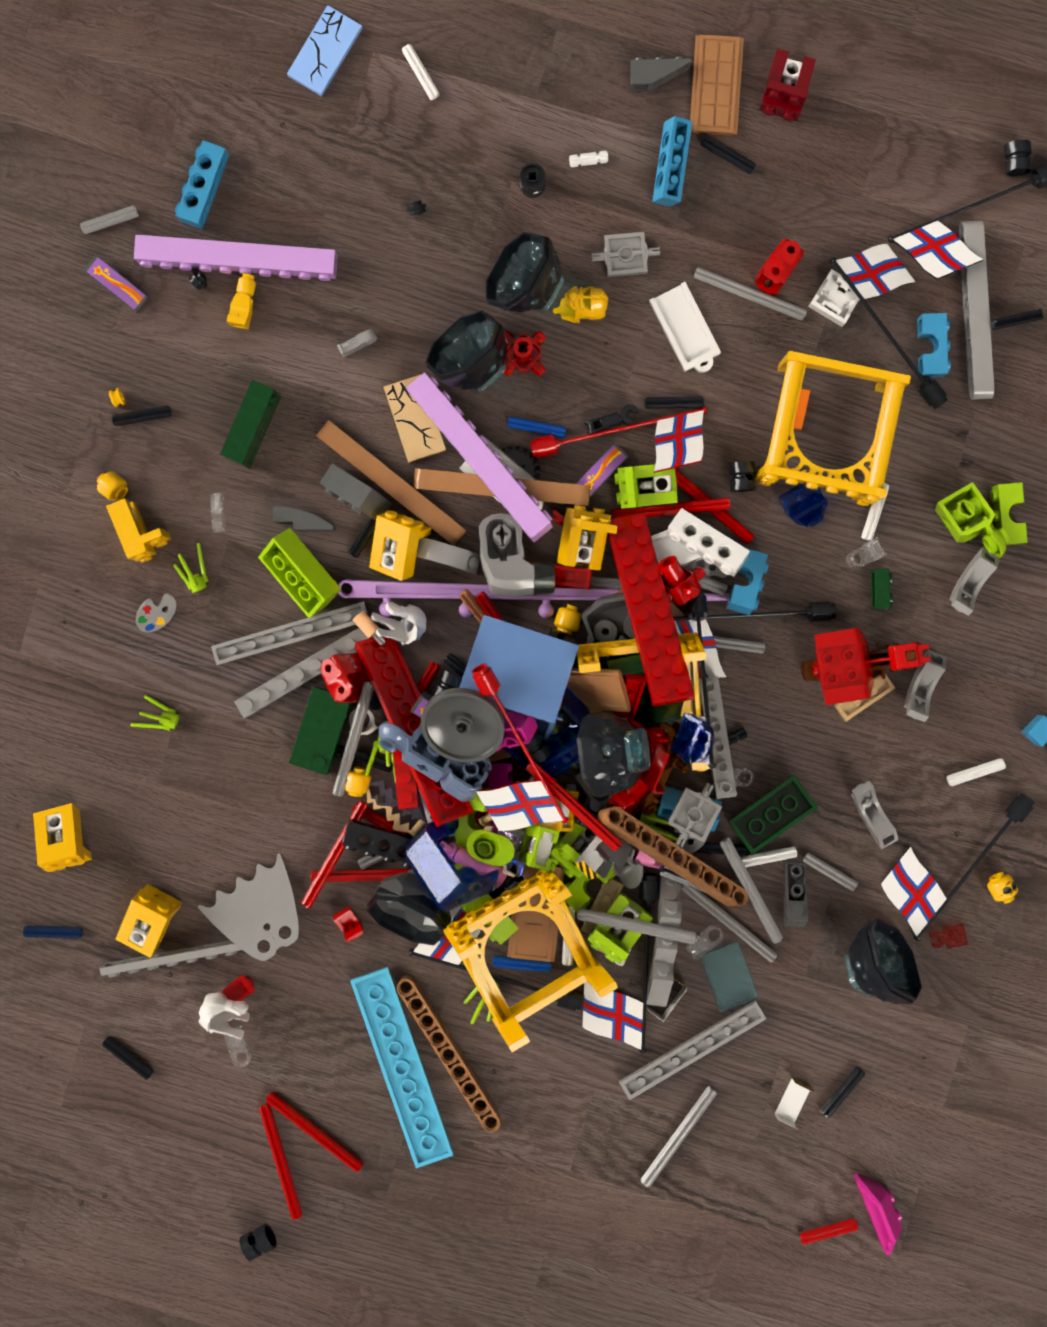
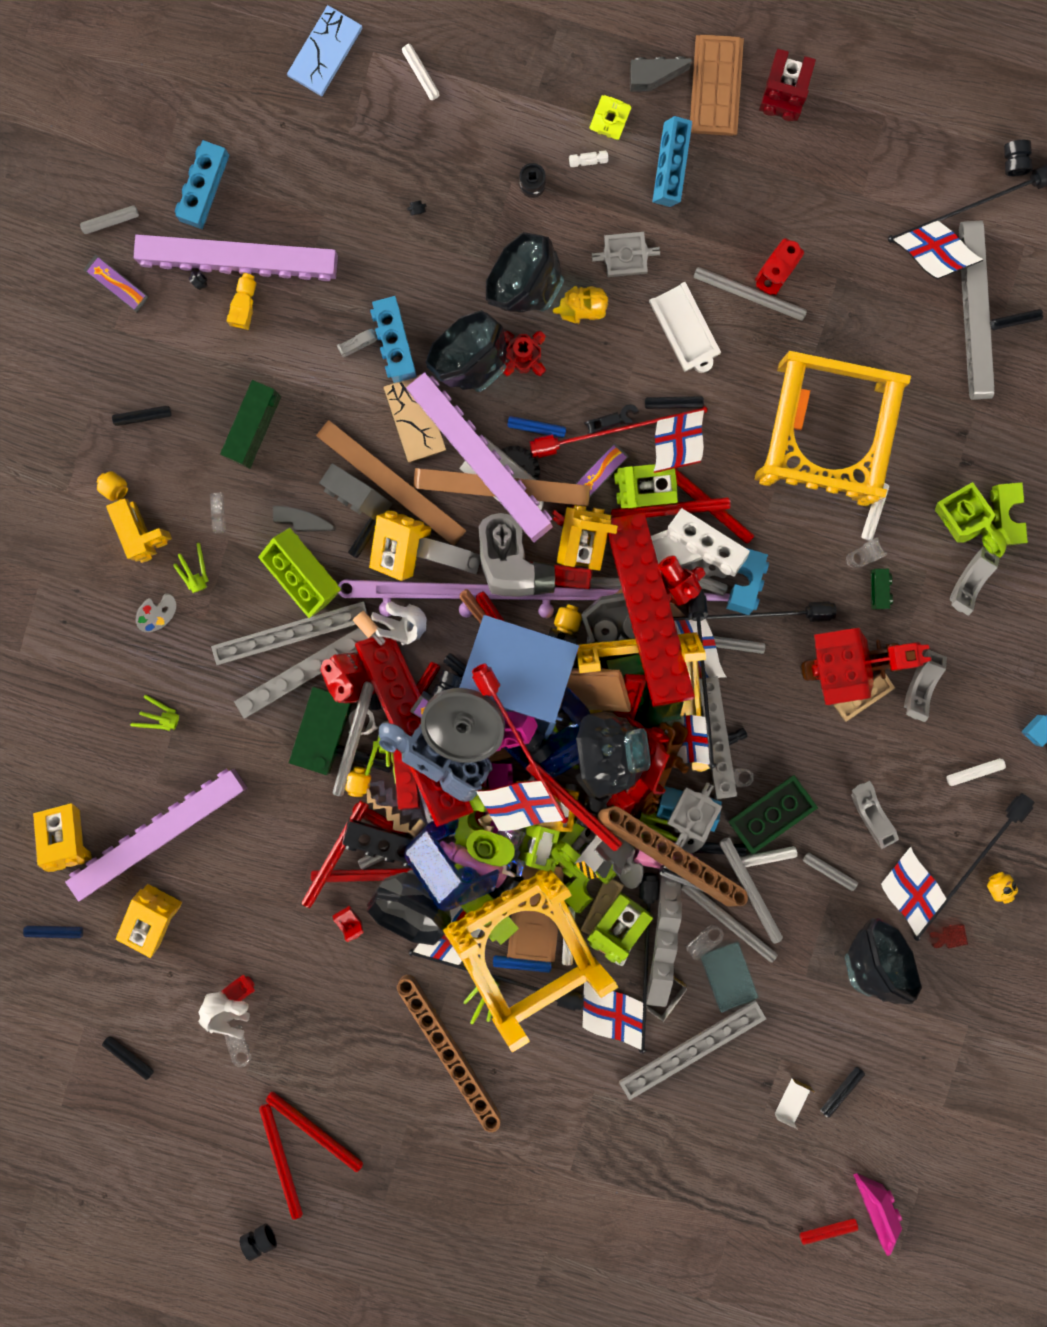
(117, 397): yellow bush -> none
(156, 834): none -> lavender brick
(169, 958): light grey plate -> none
(254, 904): light grey piece -> none
(383, 310): none -> dark azure brick
(402, 1067): medium azure plate -> none
(610, 105): none -> neon yellow piece
(636, 926): light grey axle -> none
(678, 1136): light grey axle -> none
(693, 739): clear blue slope -> none
(728, 154): black axle -> none
(742, 476): black wheel -> none
(795, 895): dark grey slope -> none
(804, 505): clear blue slope -> none
(834, 299): white brick -> none
(873, 275): flag -> none
(935, 328): dark azure arch -> none

